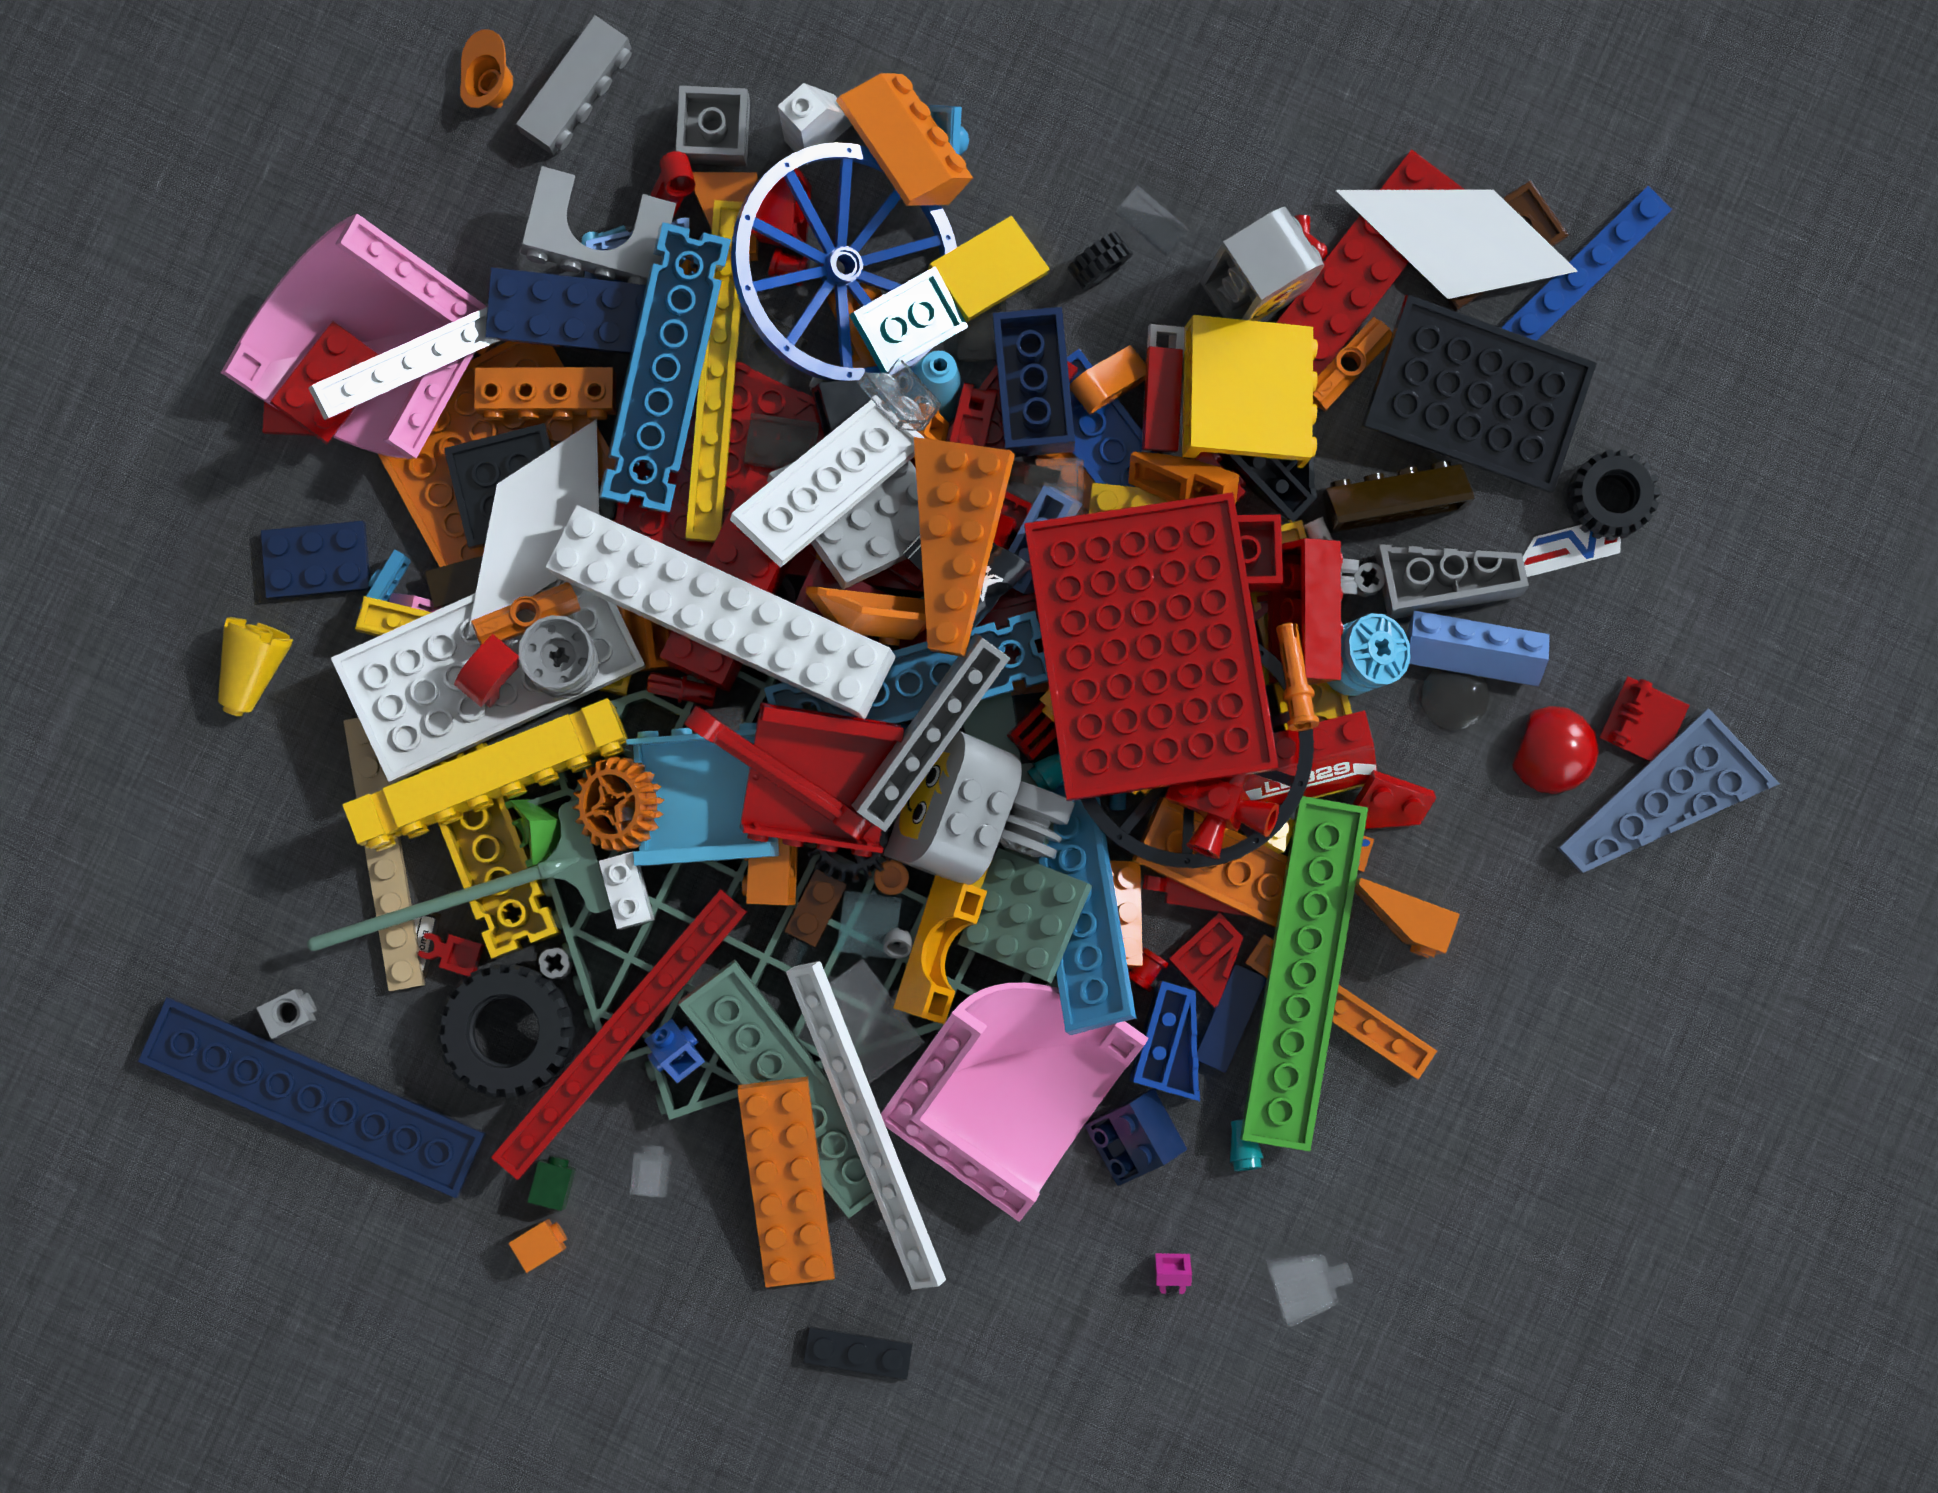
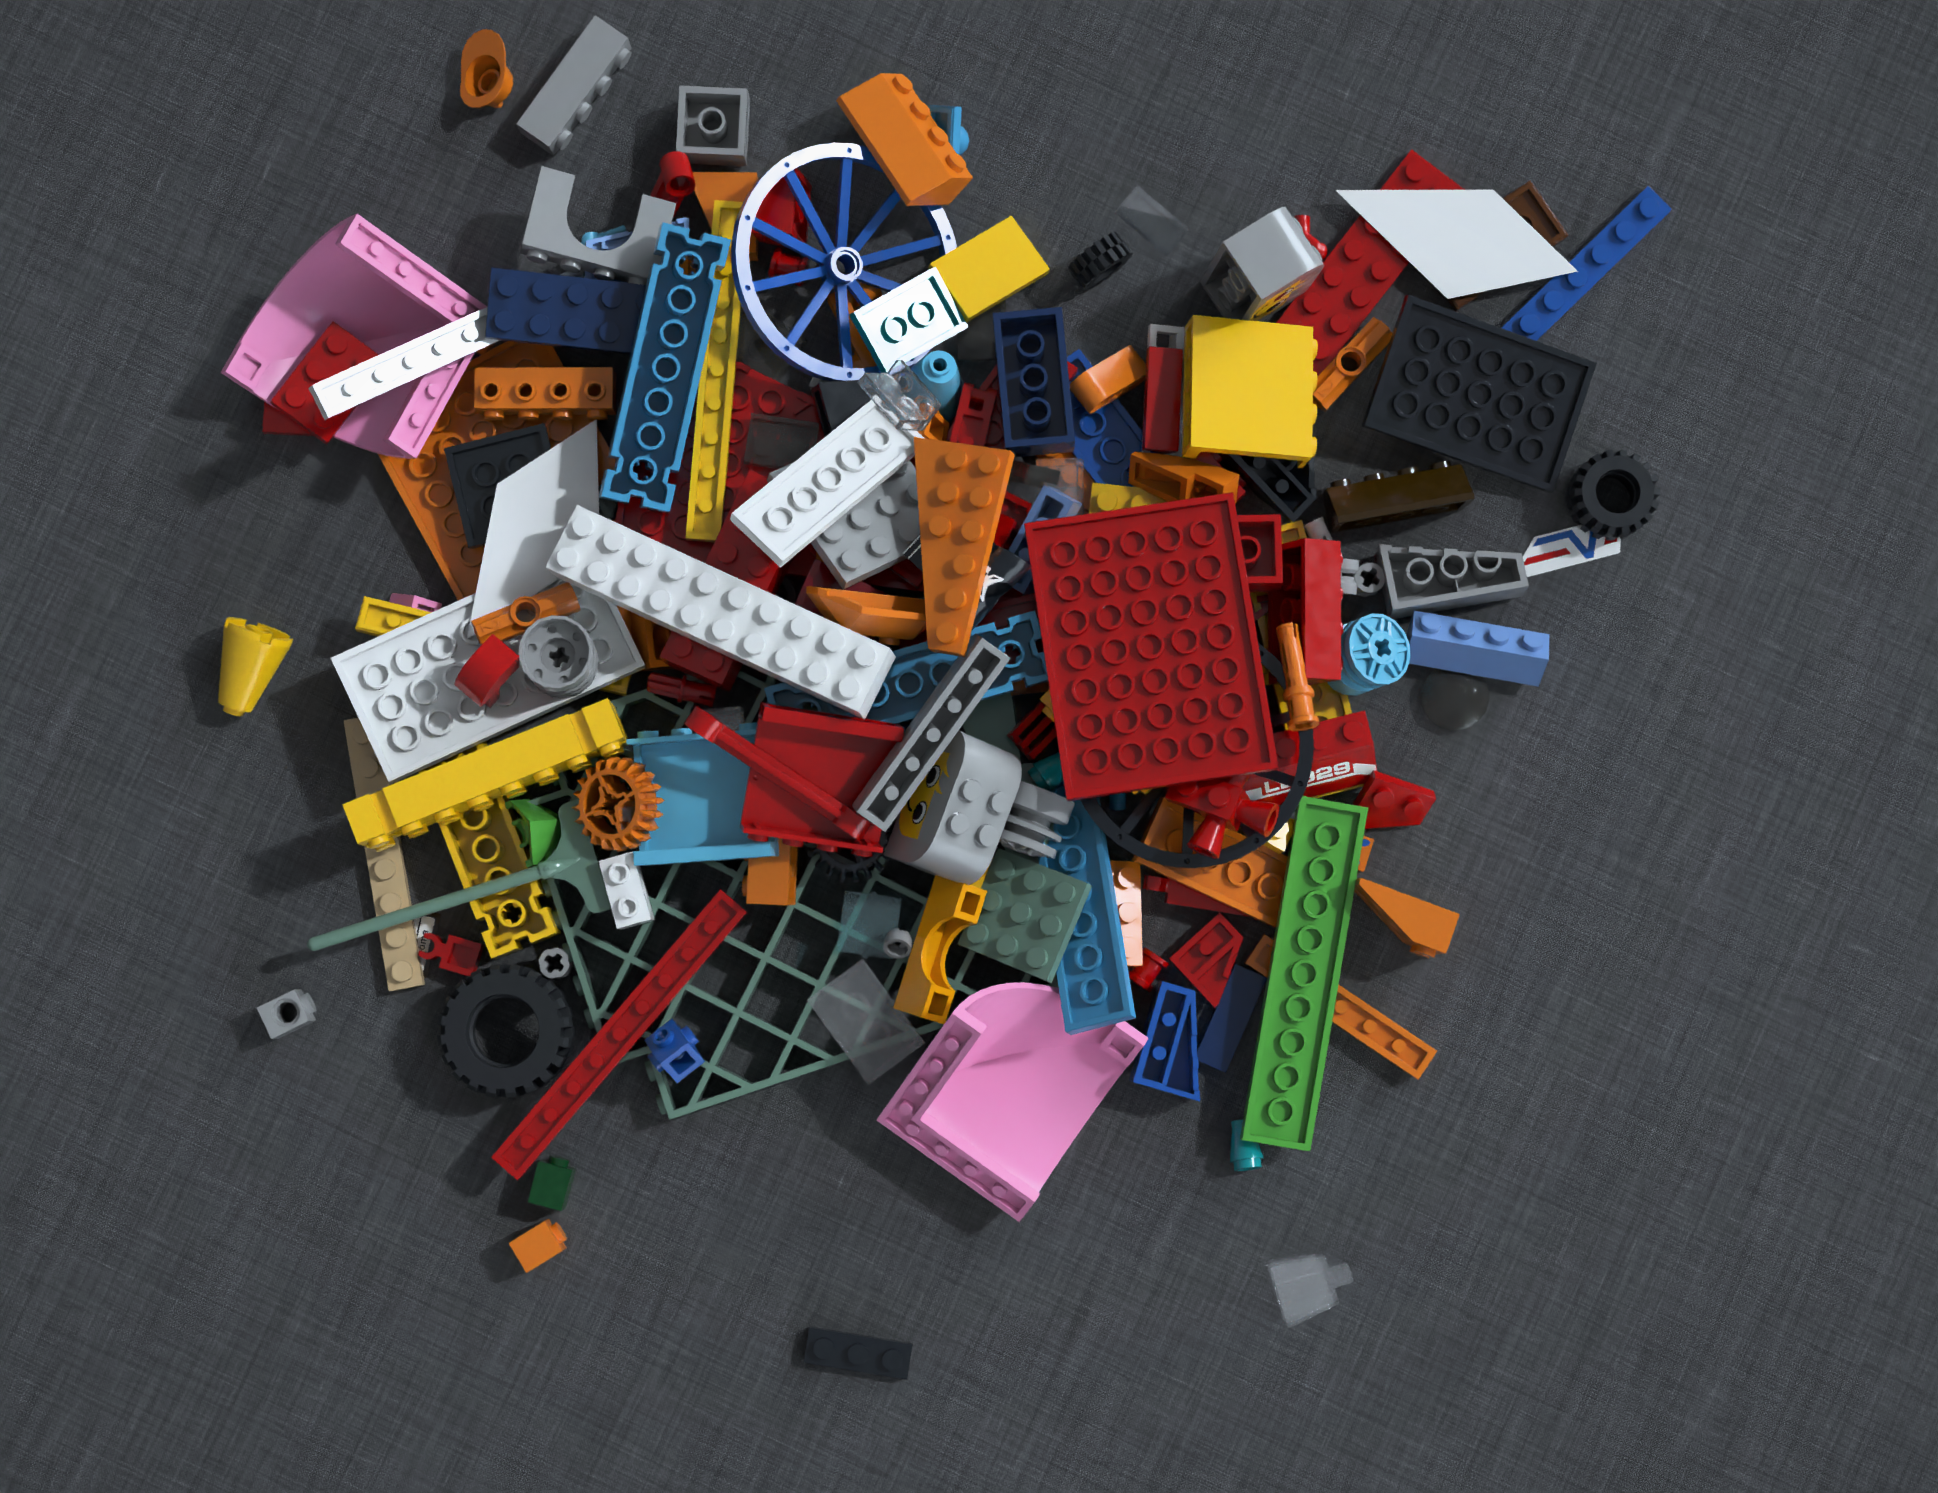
(312, 1097): dark blue plate -> none
(315, 560): dark blue plate -> none
(385, 580): dark azure plate -> none
(453, 581): dark brown sticker -> none
(651, 1172): clear brick -> none
(764, 1049): sand green plate -> none
(786, 1181): orange plate -> none
(811, 118): white slope -> none
(815, 908): reddish brown plate -> none
(866, 1125): white plate -> none
(892, 879): orange tile -> none
(1136, 1137): dark blue slope -> none
(1173, 1271): dark pink tile -> none
(1556, 750): red cylinder -> none
(1643, 719): red hinge -> none
(1682, 784): sand blue wing -> none

